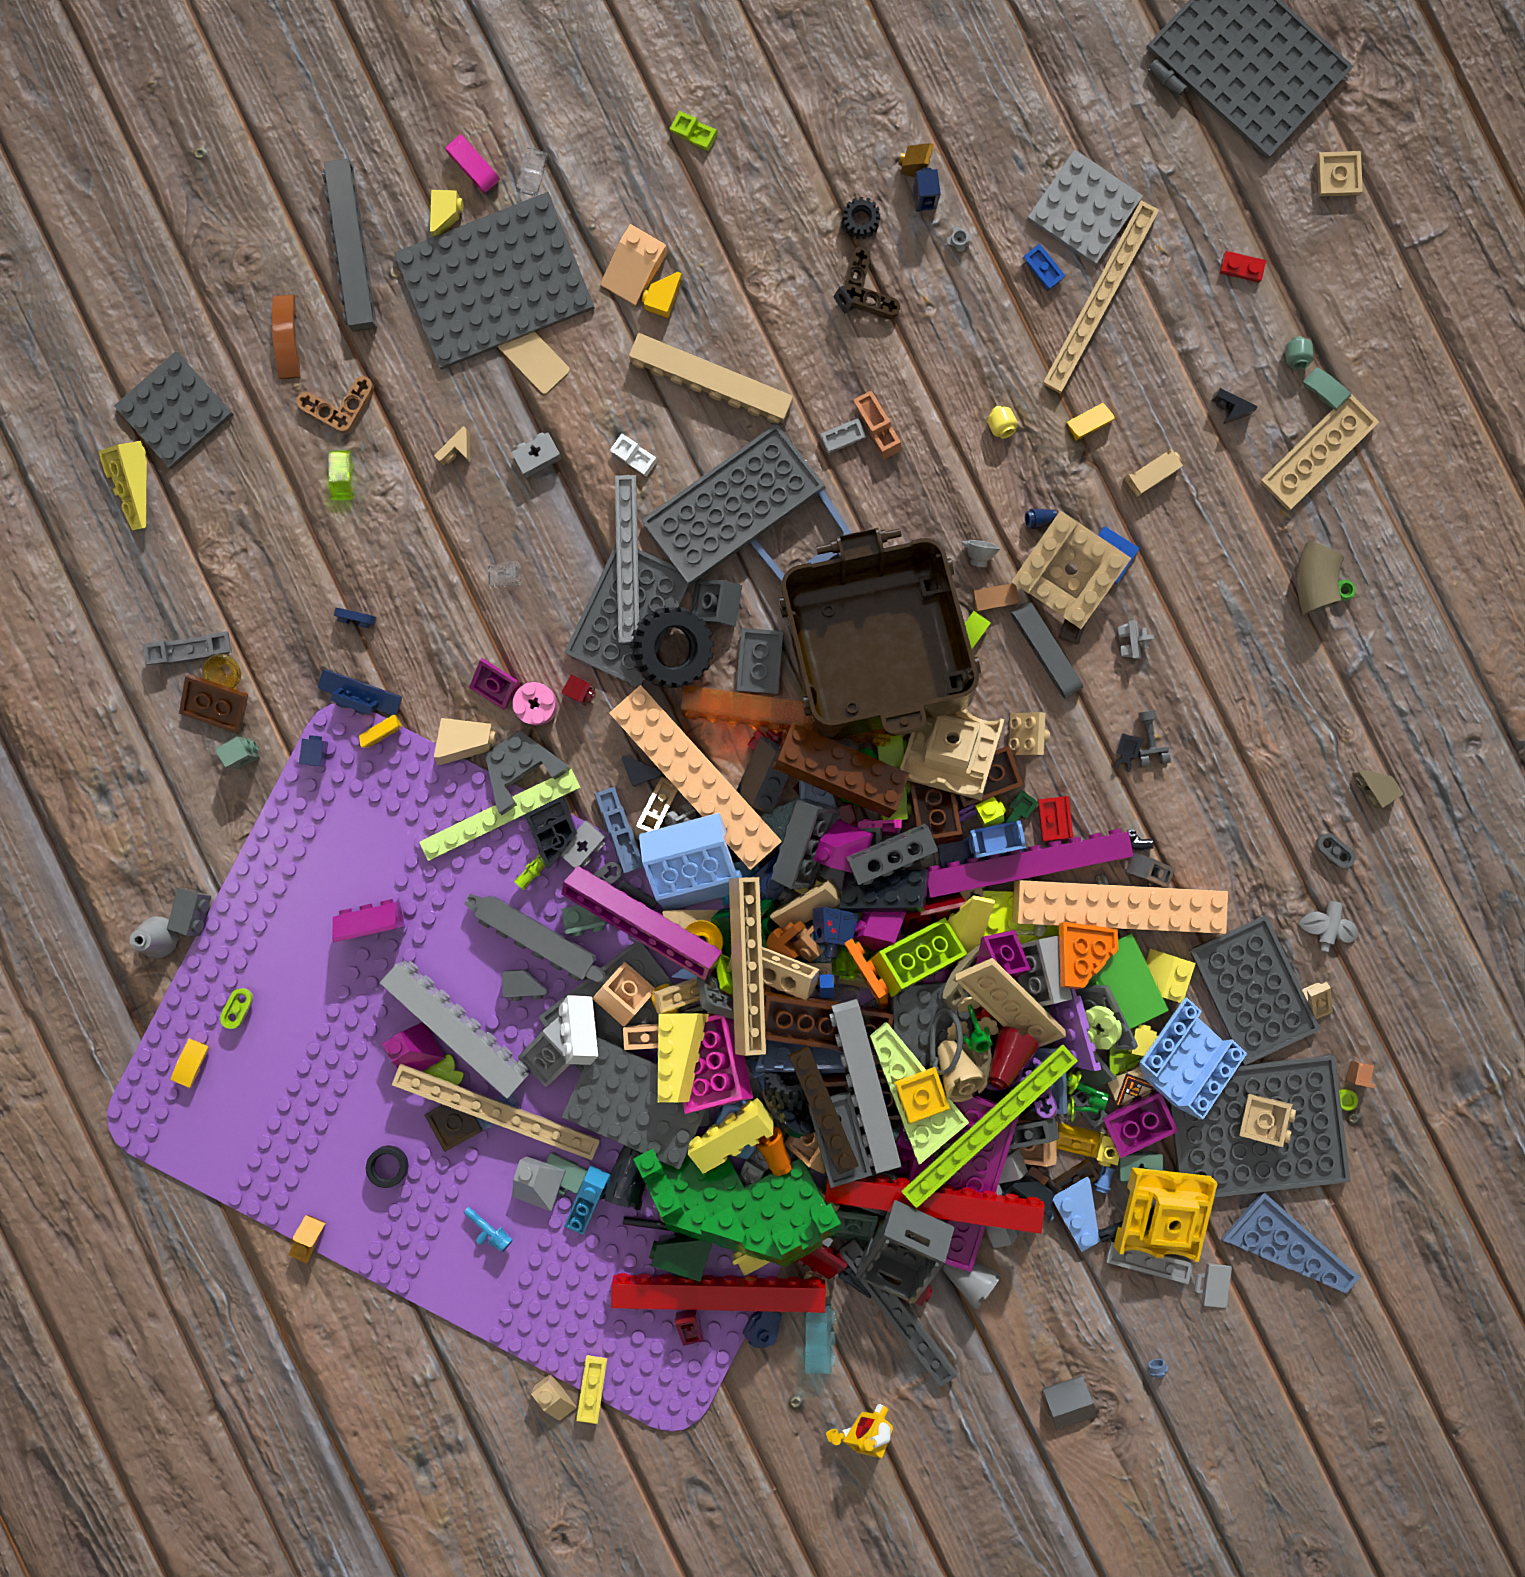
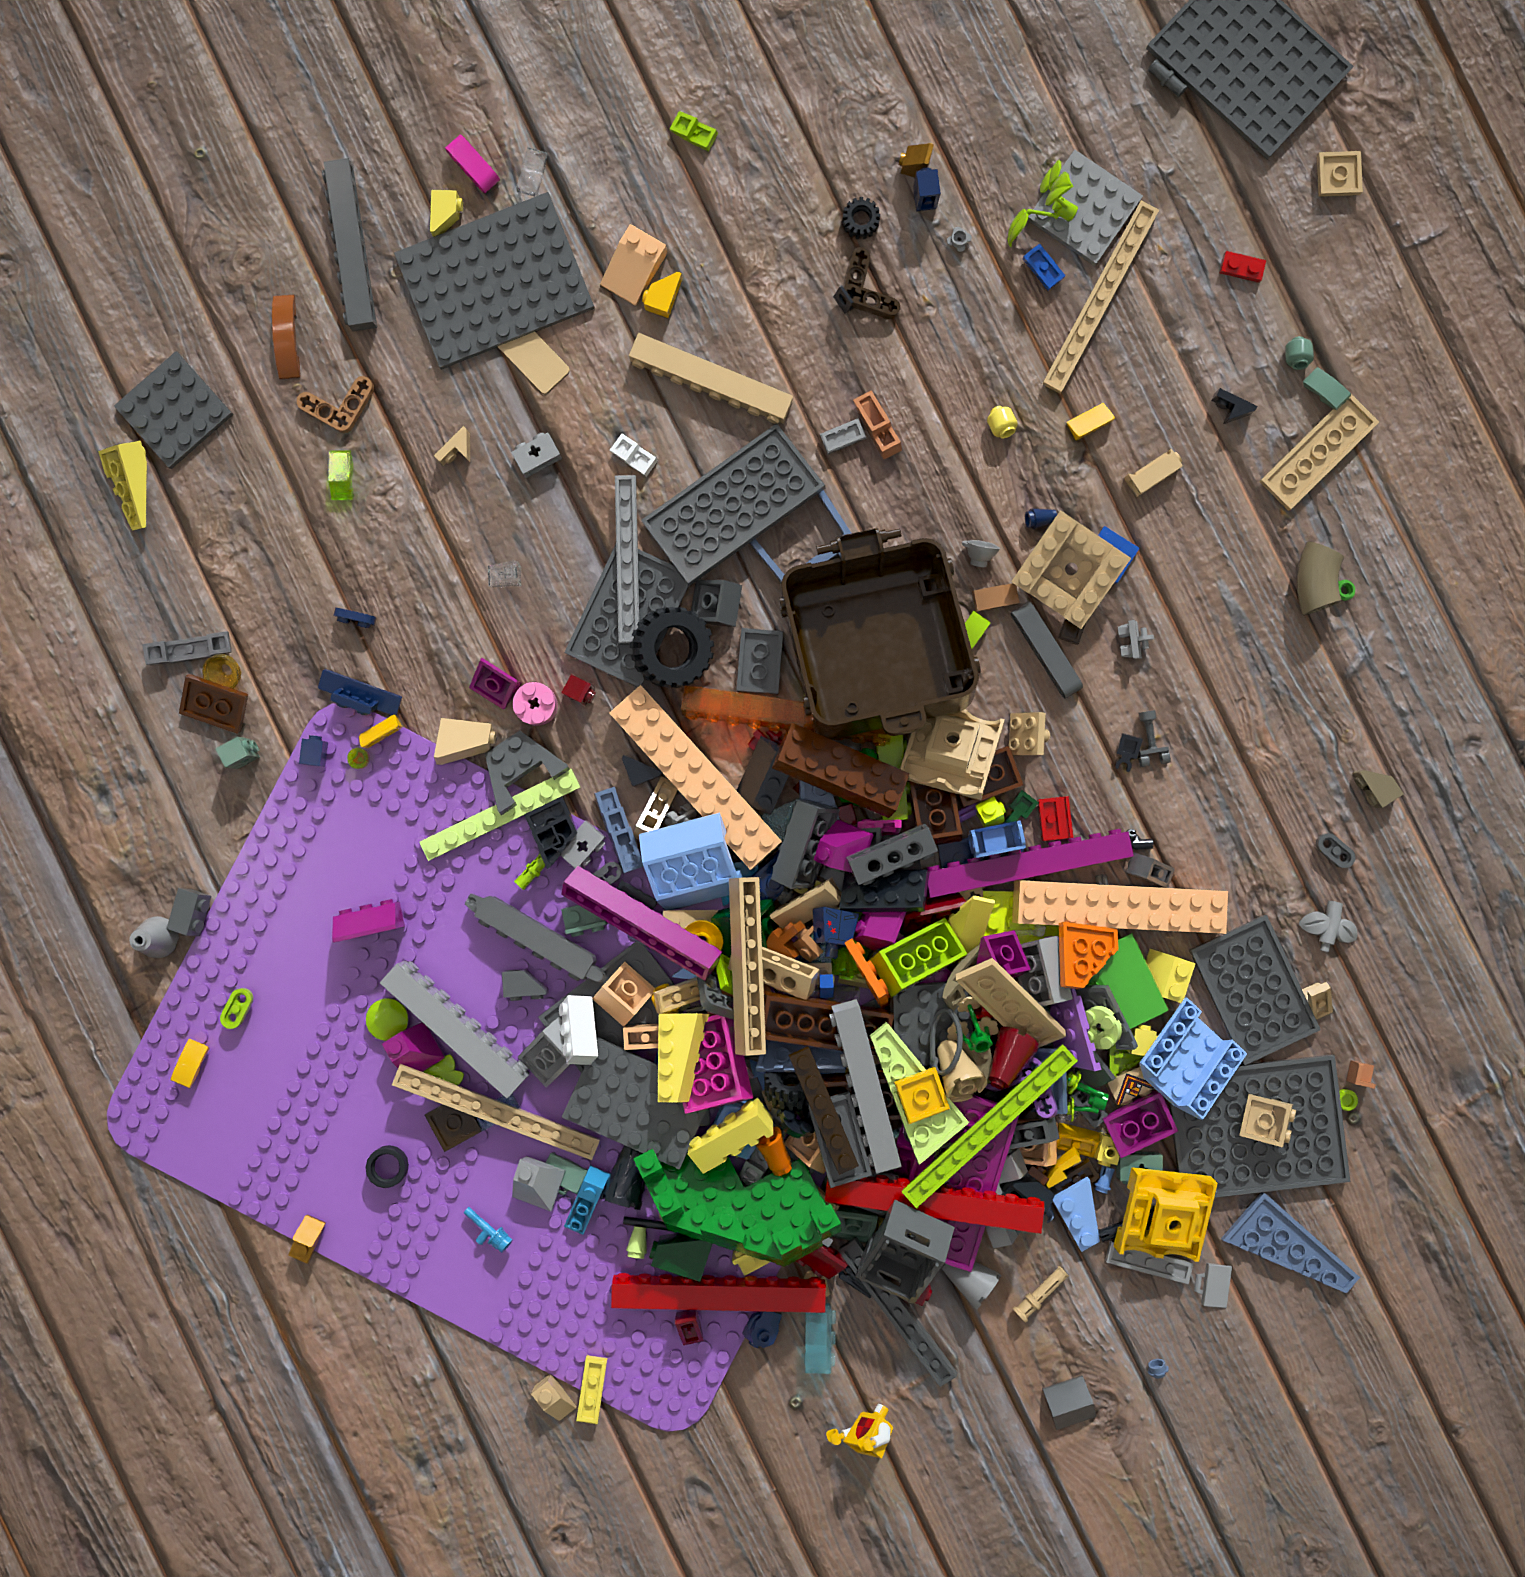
(358, 758): none -> clear neon green tile
(386, 1018): none -> lime dish
(637, 1244): none -> yellowish green cone
(1034, 1300): none -> tan pin
(1057, 1172): none -> yellow slope
(1061, 206): none -> lime plant

